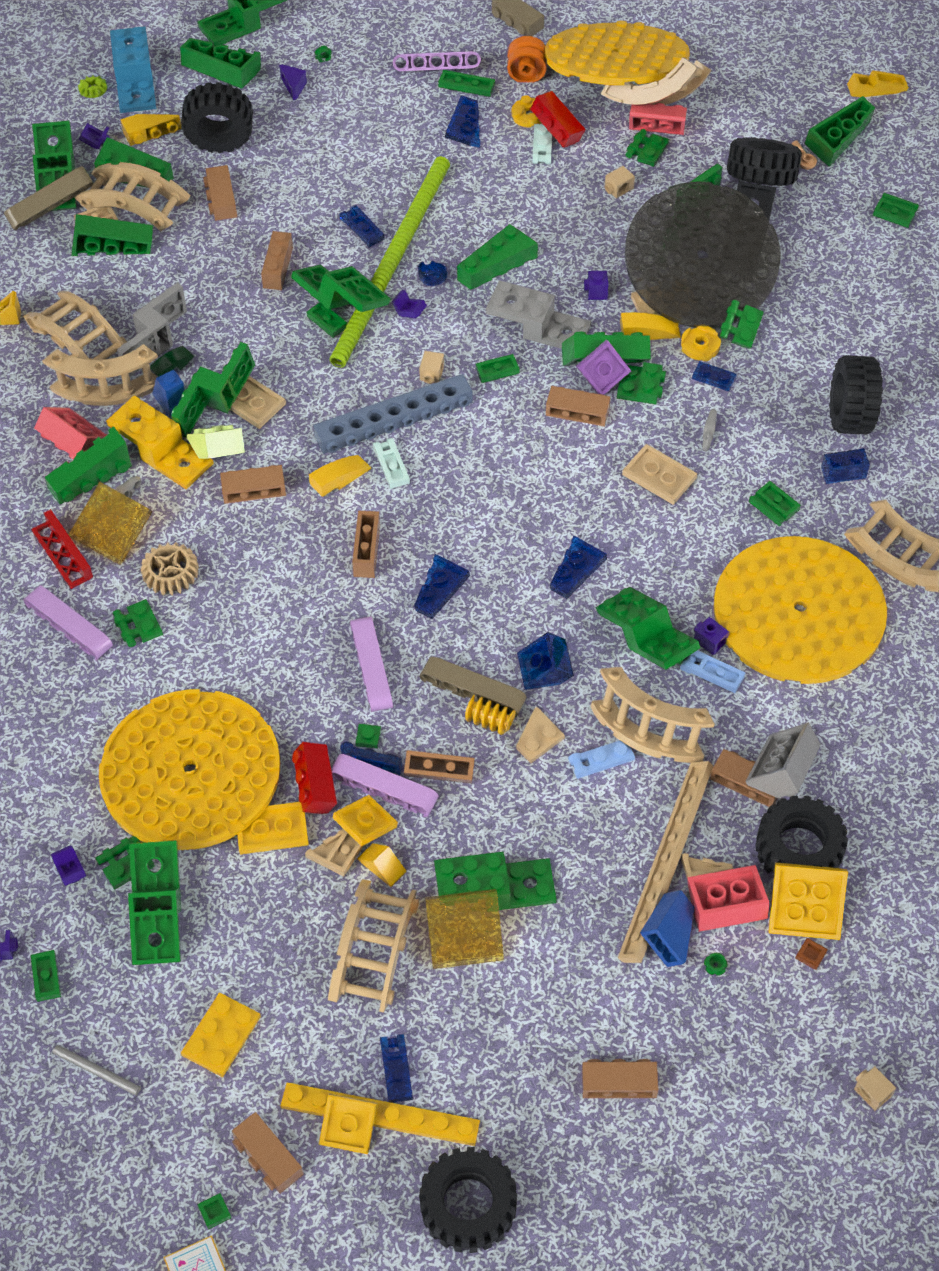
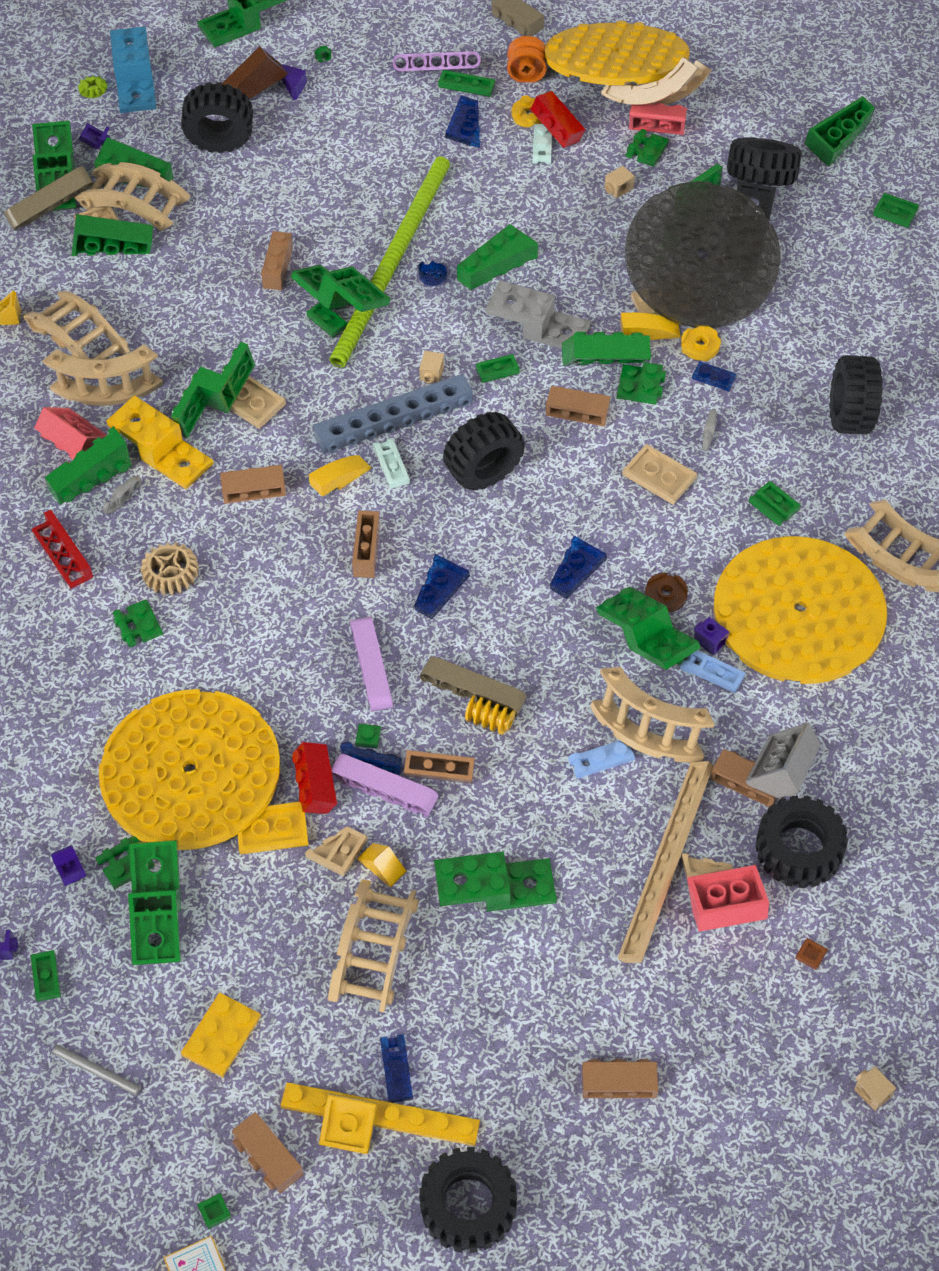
(68, 621): lavender beam -> none
(110, 523): clear yellow plate -> none
(148, 126): yellow slope -> none
(153, 322): light grey bracket -> none
(168, 391): blue slope -> none
(177, 358): dark green slope -> none
(216, 441): yellowish green slope -> none
(220, 62): green wedge -> none
(220, 193): medium nougat brick -> none
(256, 73): none -> reddish brown slope
(362, 226): clear blue plate -> none
(365, 820): yellow tile -> none
(408, 307): dark purple bracket -> none
(464, 928): clear yellow plate -> none
(483, 450): none -> black tyre
(538, 736): tan wing -> none
(545, 662): clear blue slope -> none
(596, 285): dark purple brick -> none
(603, 368): medium lavender tile -> none
(670, 928): blue slope -> none
(671, 583): none -> reddish brown plate
(715, 958): green plate -> none
(747, 326): green plate -> none
(807, 901): yellow plate -> none
(808, 160): light nougat plate -> none
(845, 466): clear blue brick -> none
(876, 84): yellow slope -> none

